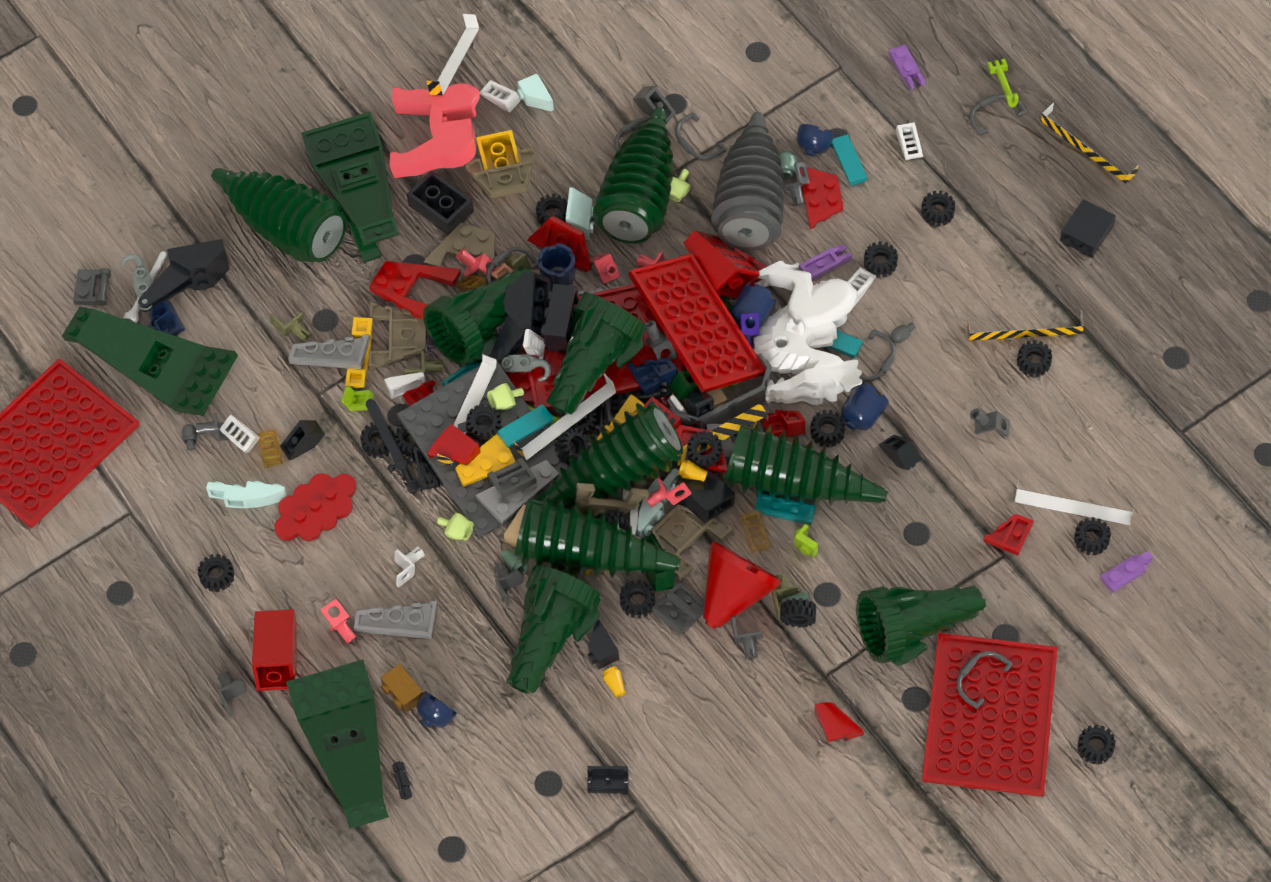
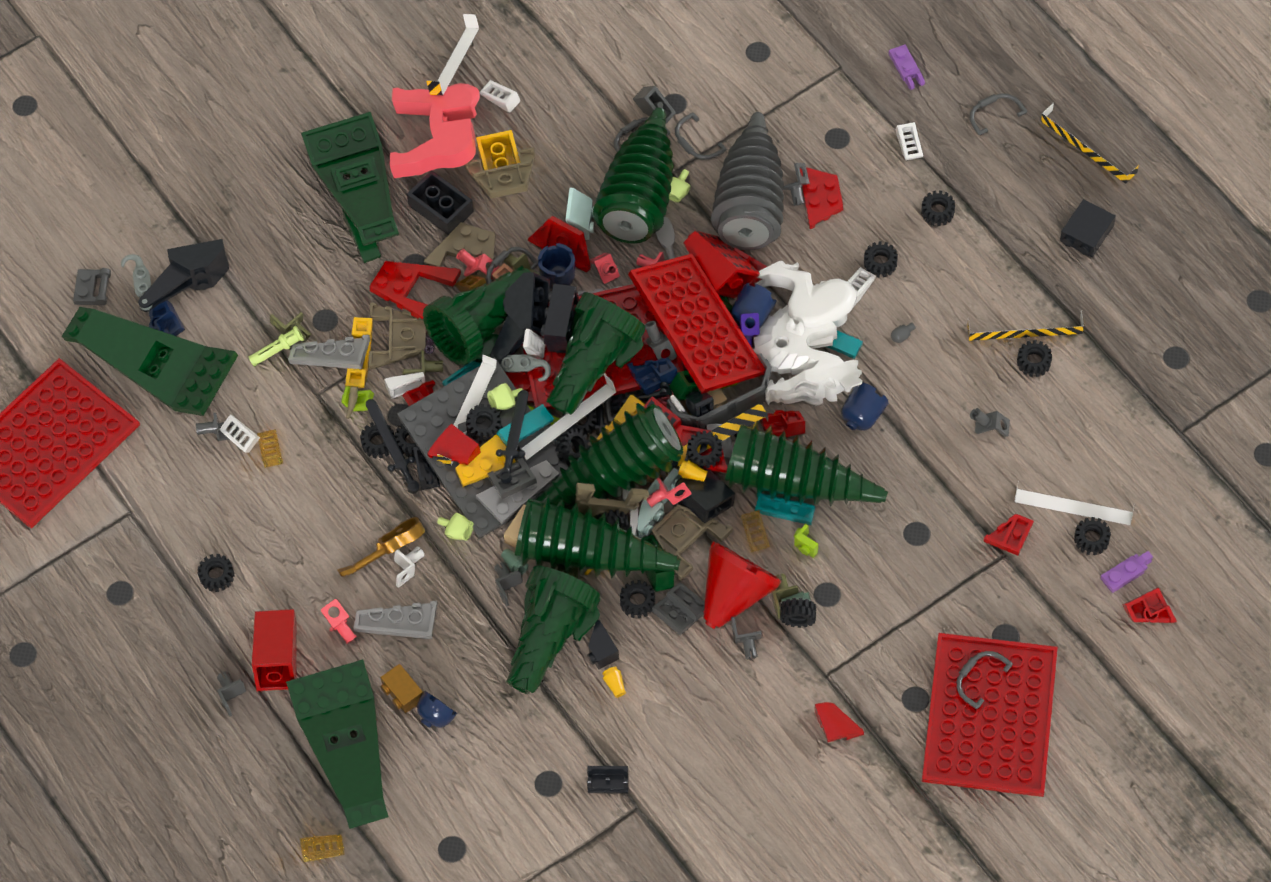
(132, 315): white piece -> none
(189, 436): dark grey cylinder -> none
(253, 496): light aqua slope -> none
(283, 342): none -> yellowish green pin
(286, 213): dark green cone -> none
(302, 438): black slope -> none
(315, 507): red plate -> none
(316, 855): none -> clear yellow slope
(352, 401): none -> dark tan helmet
(401, 535): none -> pearl gold piece
(402, 780): black axle -> none
(513, 439): none -> black sword
(534, 93): light aqua slope -> none
(551, 202): black tyre -> none
(667, 237): none -> light grey piece
(788, 160): sand green head -> none
(813, 140): dark blue cylinder -> none
(826, 262): medium lavender hinge -> none
(827, 438): black tyre -> none
(849, 160): teal tile -> none
(889, 360): dark grey piece -> none
(899, 618): dark green cone -> none
(901, 452): black slope -> none
(1012, 99): lime hinge -> none
(1098, 733): black tyre -> none
(1149, 608): none -> red slope

